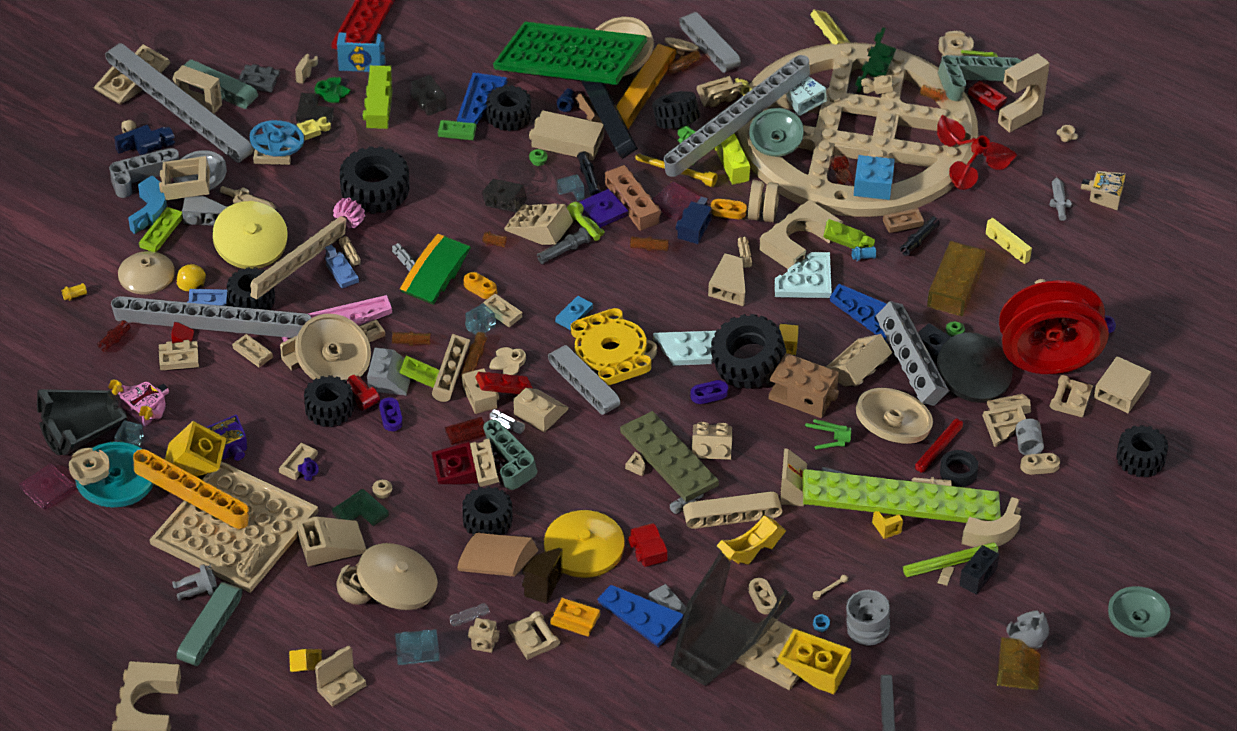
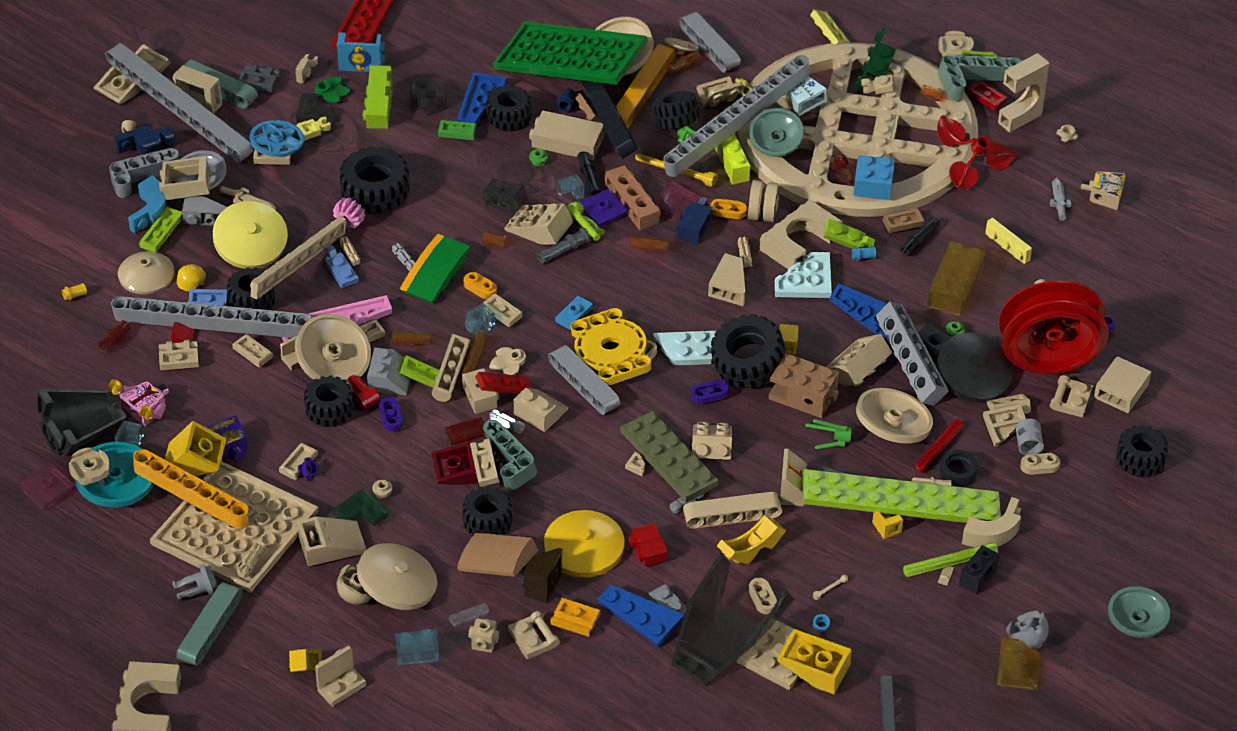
(868, 617): light grey wheel -> none

